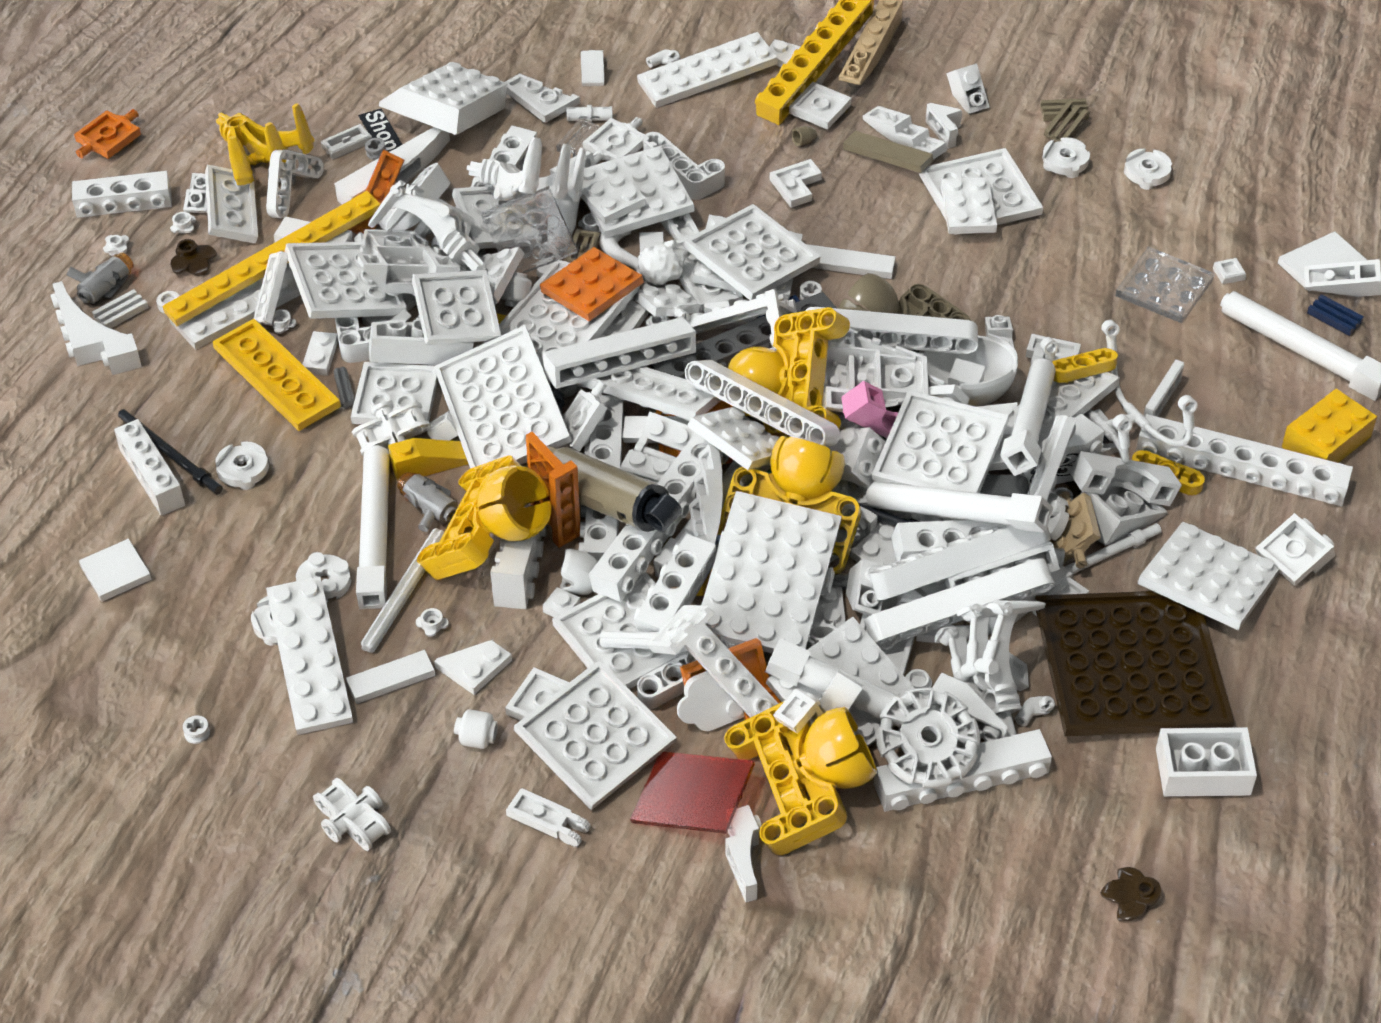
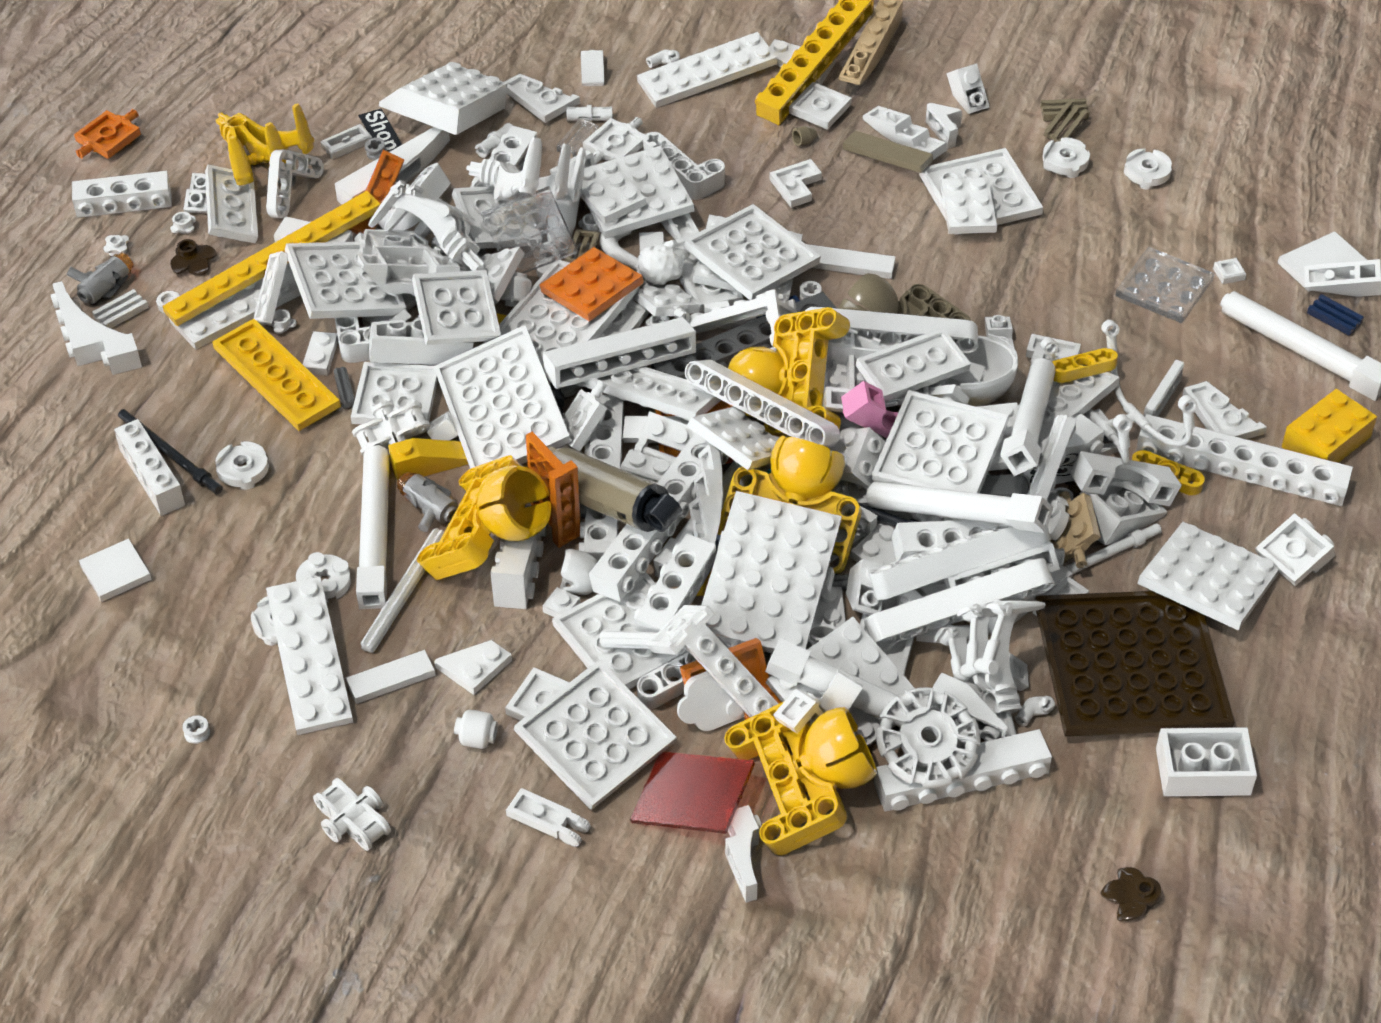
(431, 621): white plate -> none
(492, 141): none -> white pin
(913, 364): none -> white plate
(919, 678): white plate -> none
(1220, 415): none -> white wing

